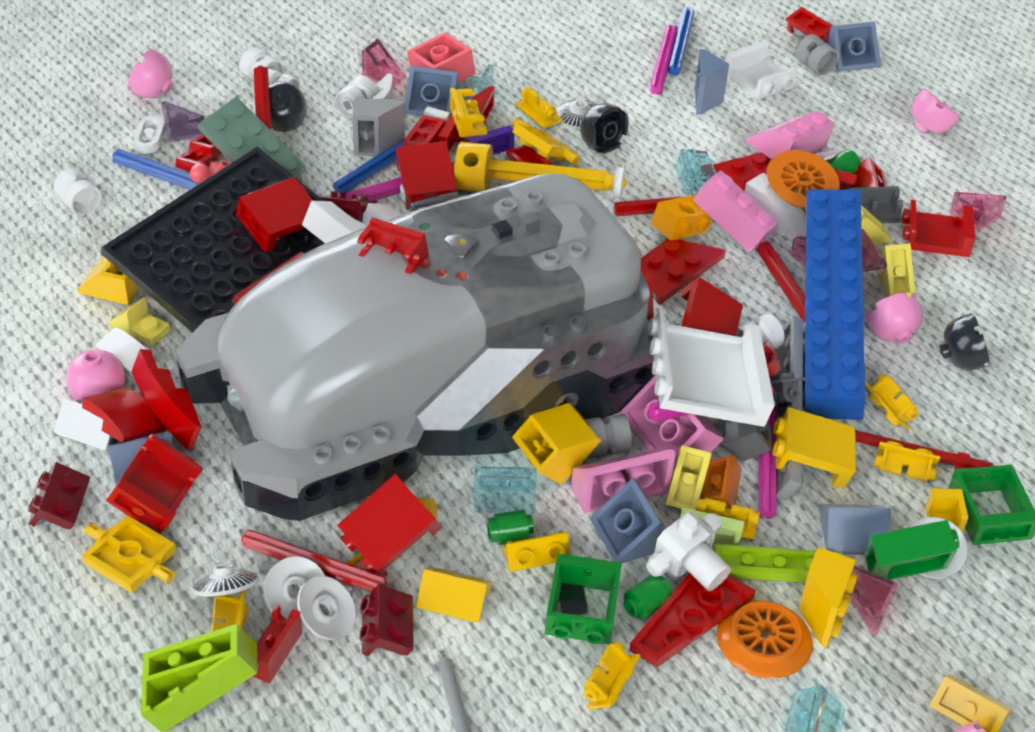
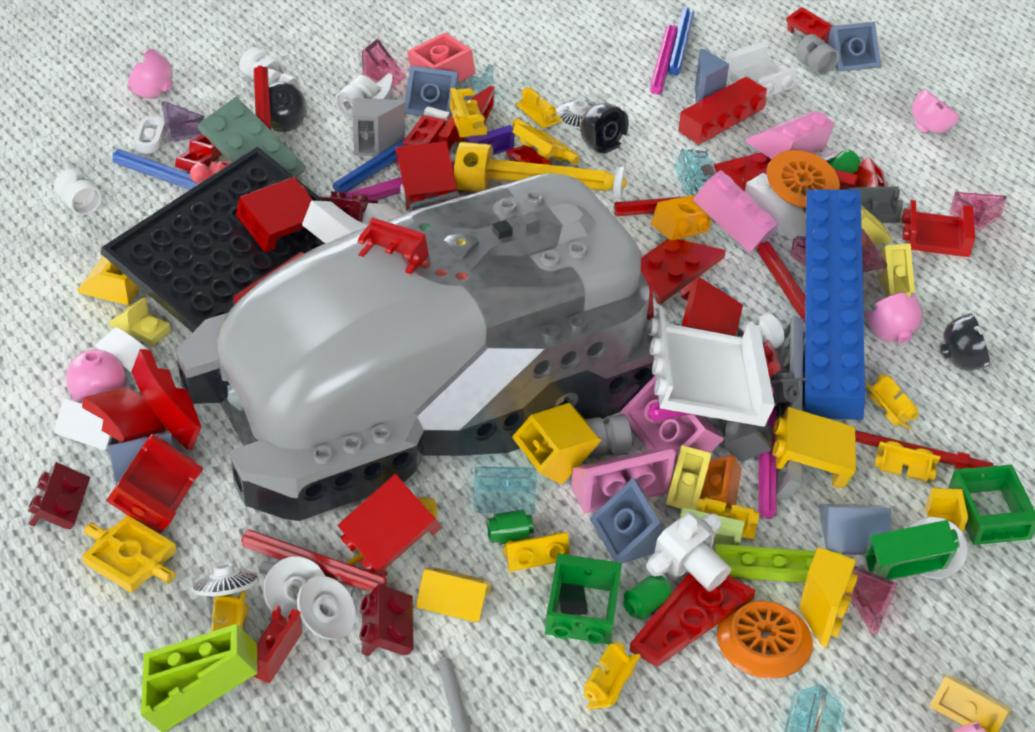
(722, 110): none -> red brick

